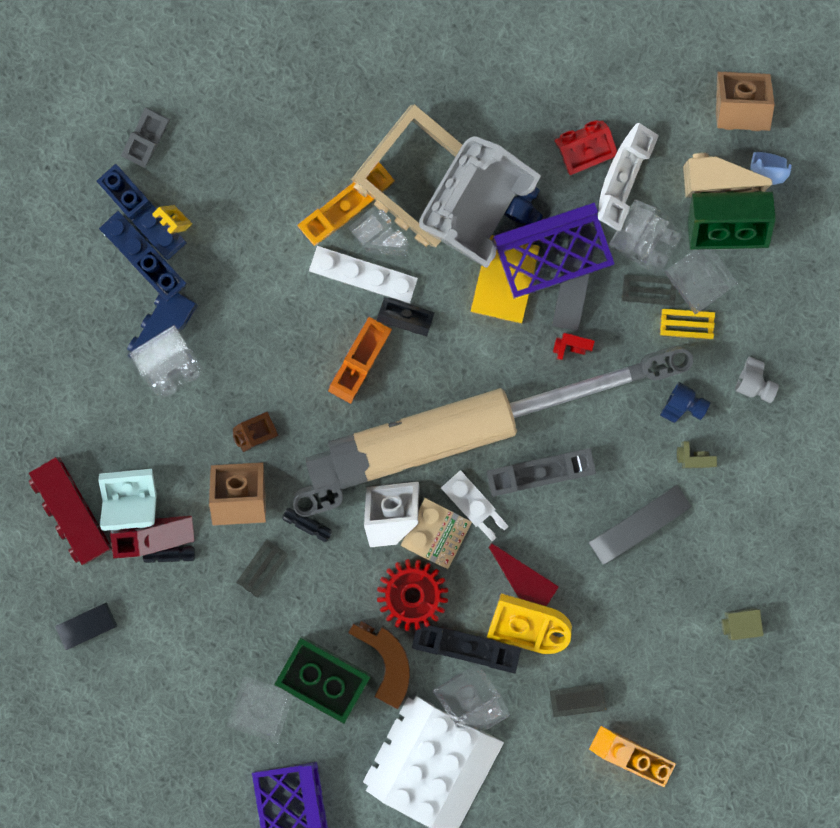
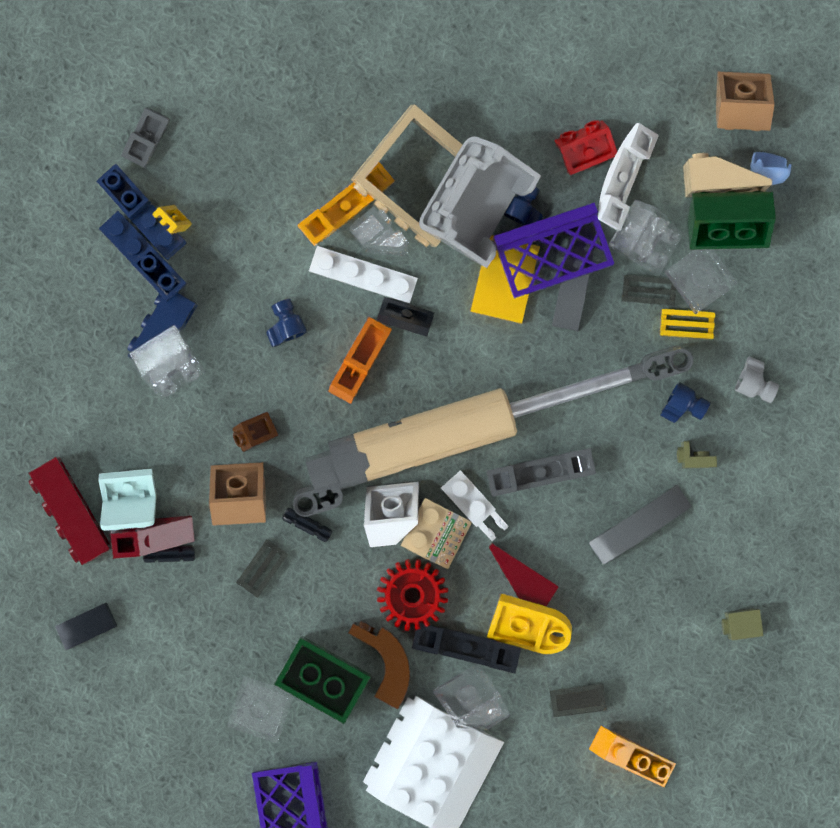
(288, 324): none -> dark blue piece
(577, 345): red bracket -> none

